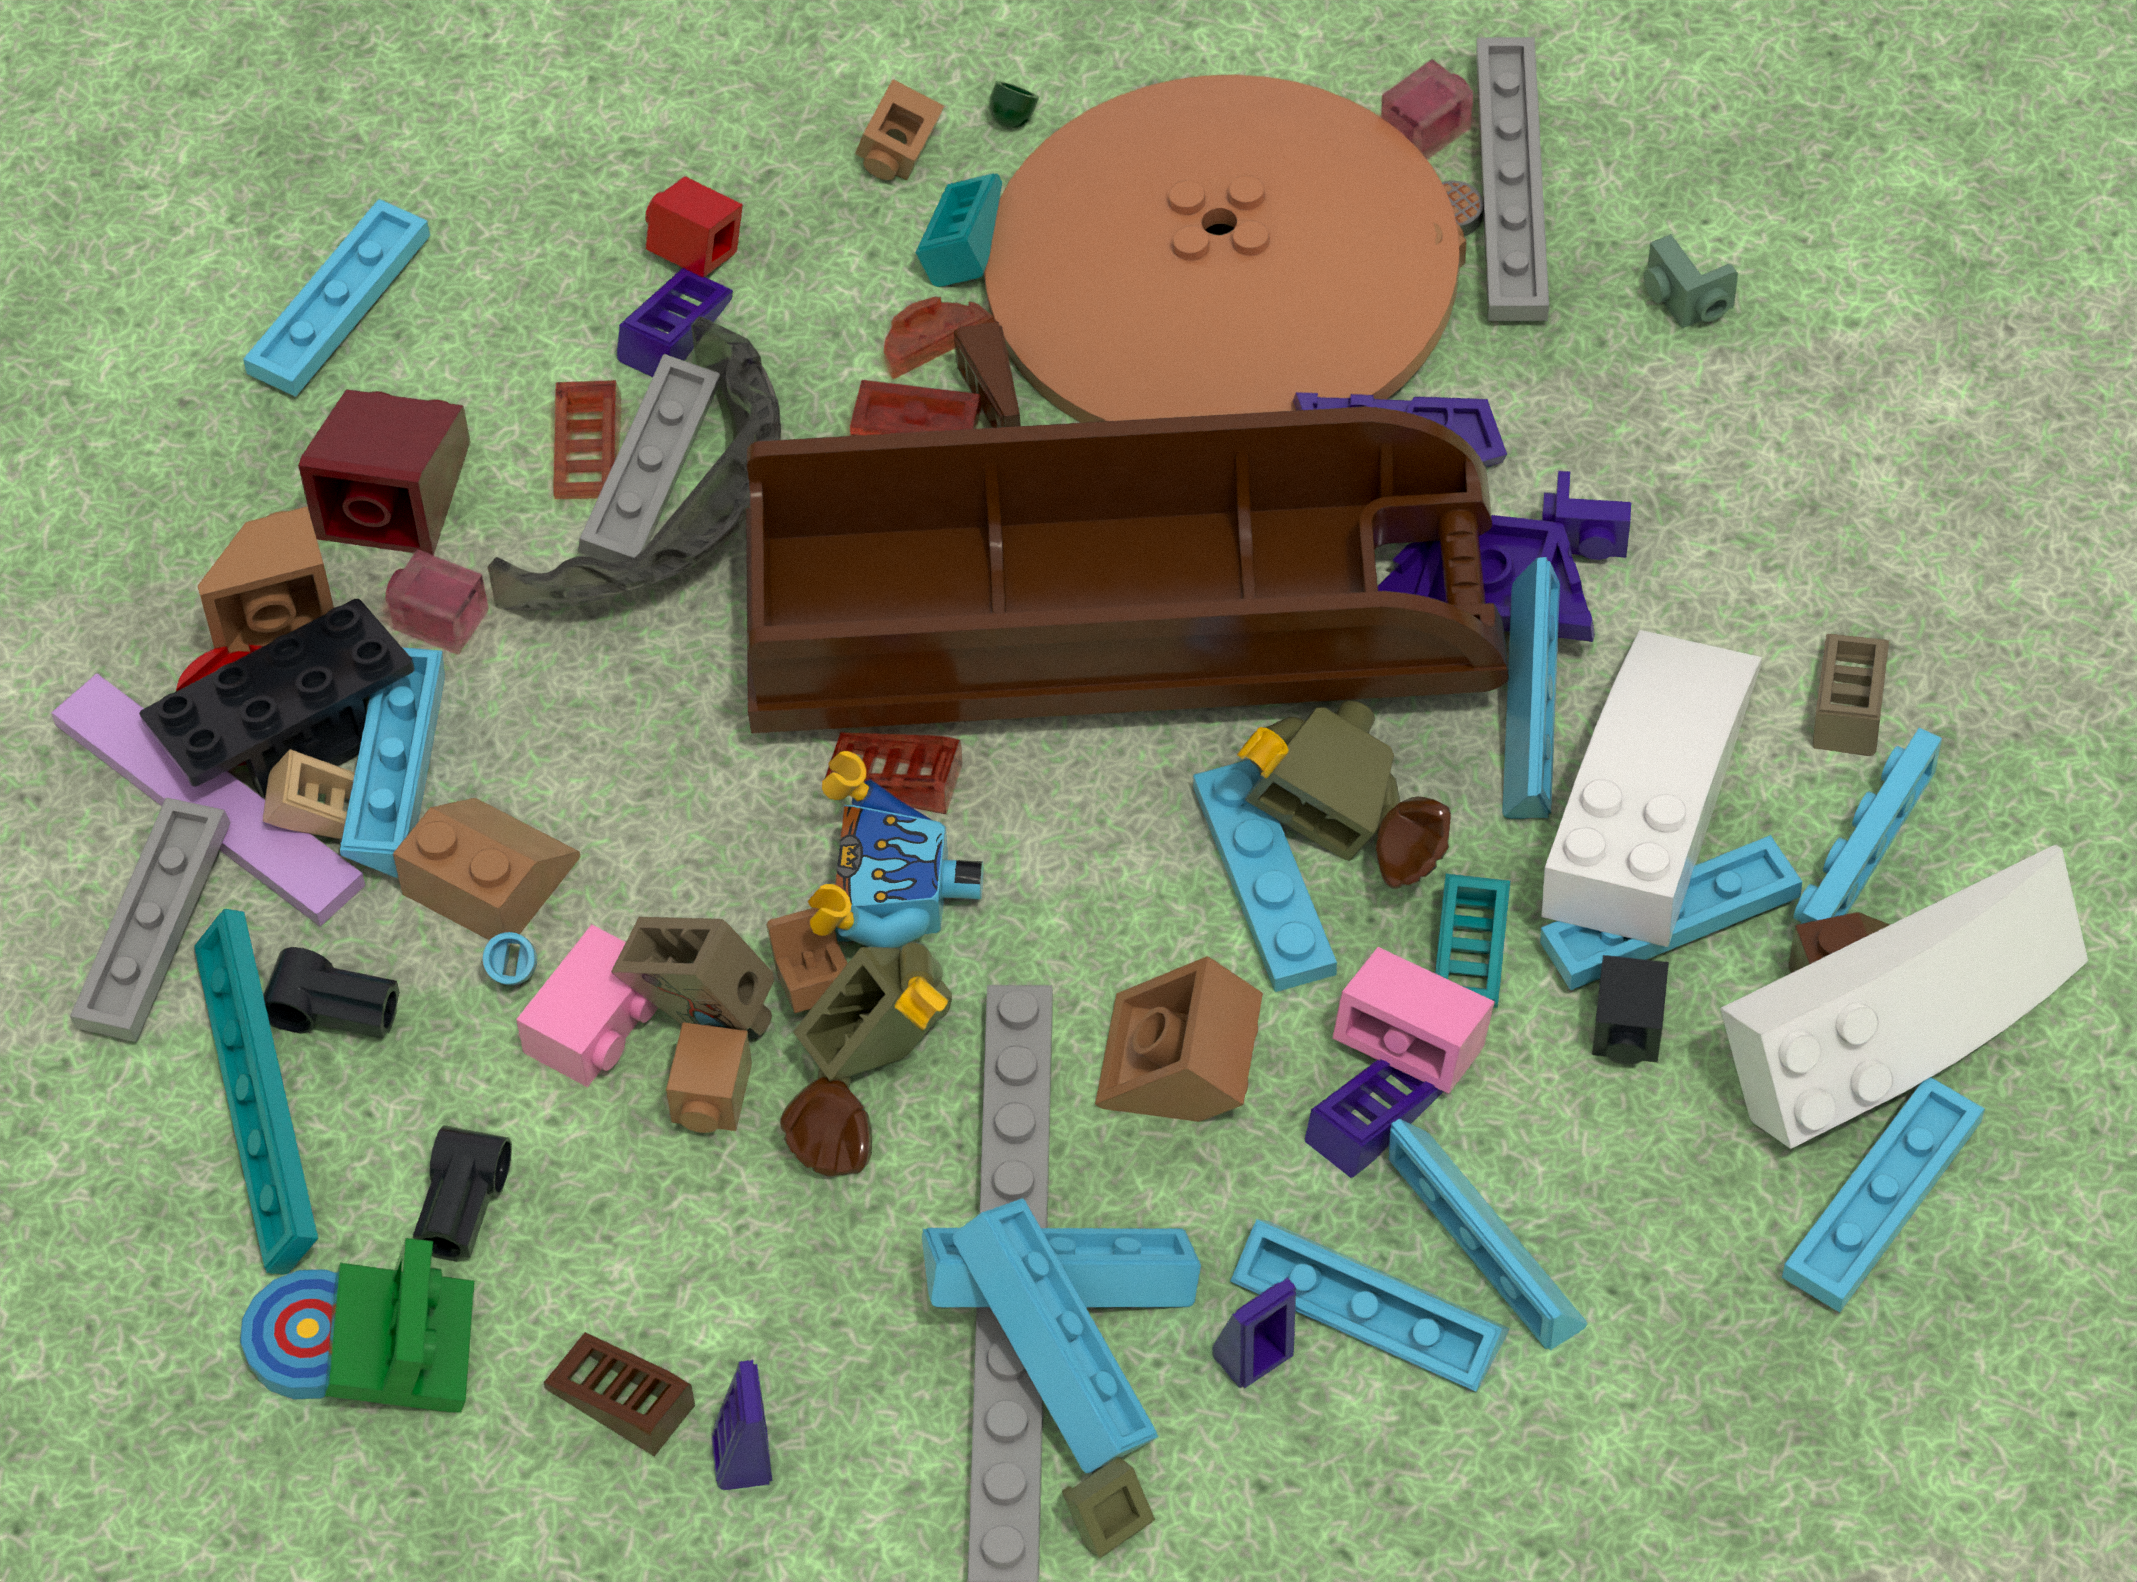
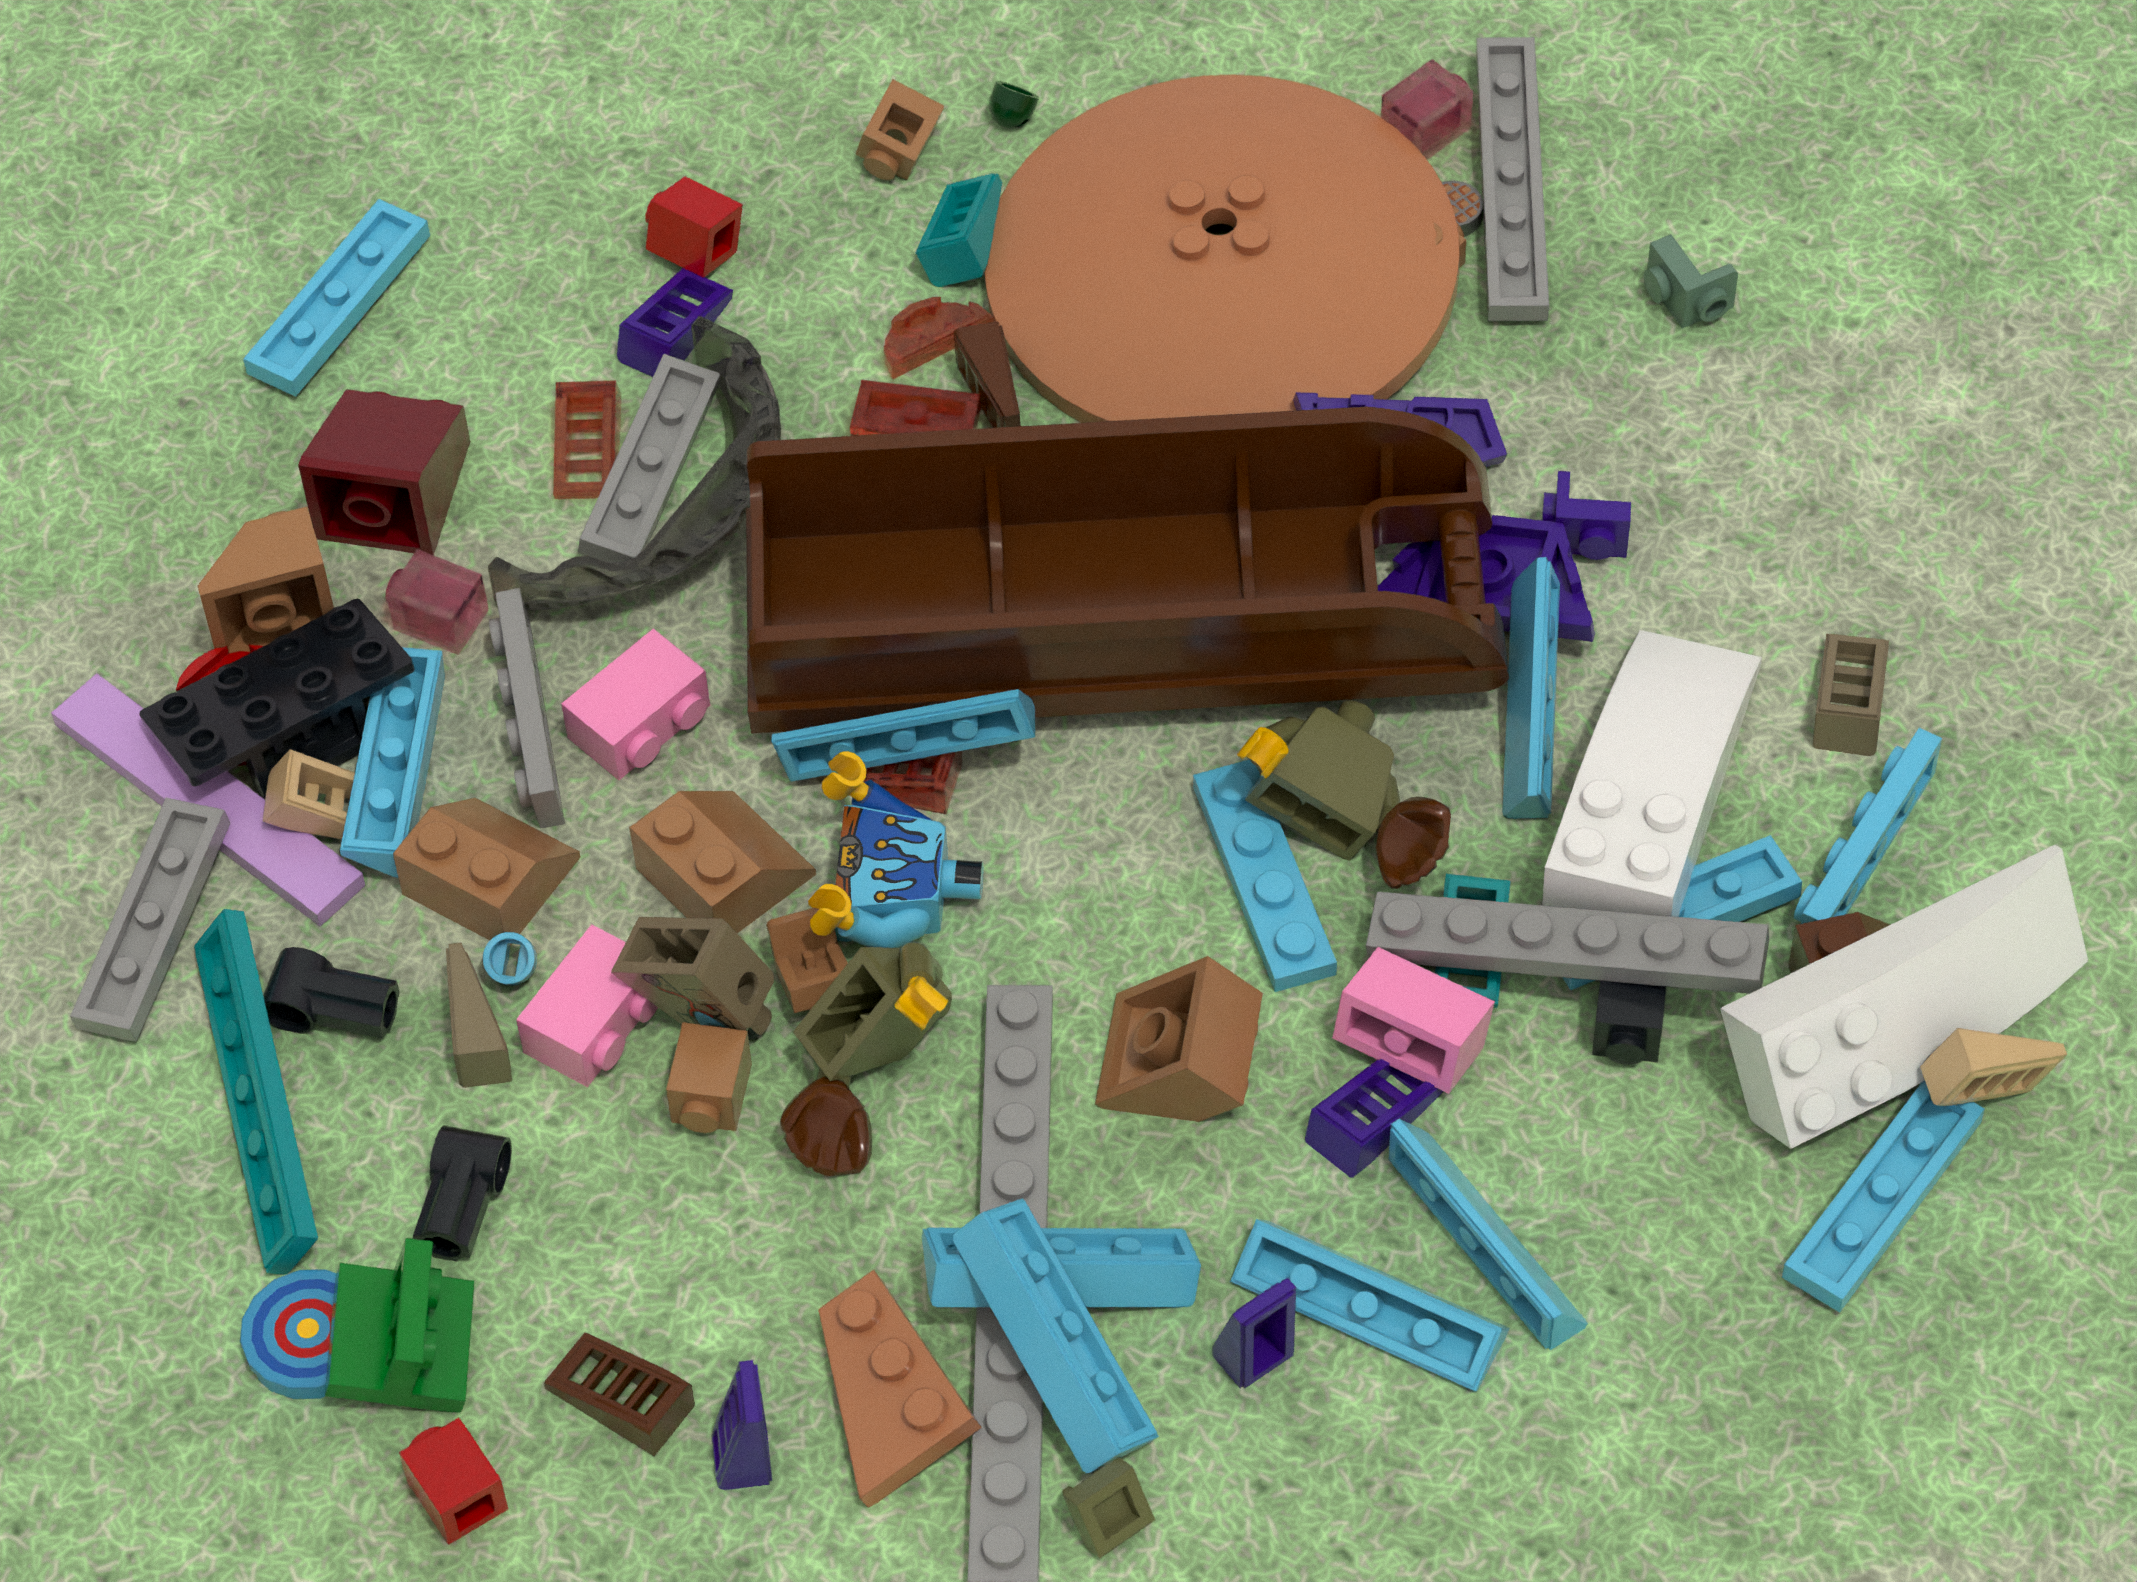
(453, 1479): none -> red brick
(476, 1038): none -> dark tan slope
(529, 731): none -> light grey plate
(636, 705): none -> bright pink brick
(716, 857): none -> medium nougat slope
(889, 1390): none -> nougat wing
(908, 733): none -> medium azure slope
(1570, 942): none -> light grey plate
(1987, 1066): none -> tan slope

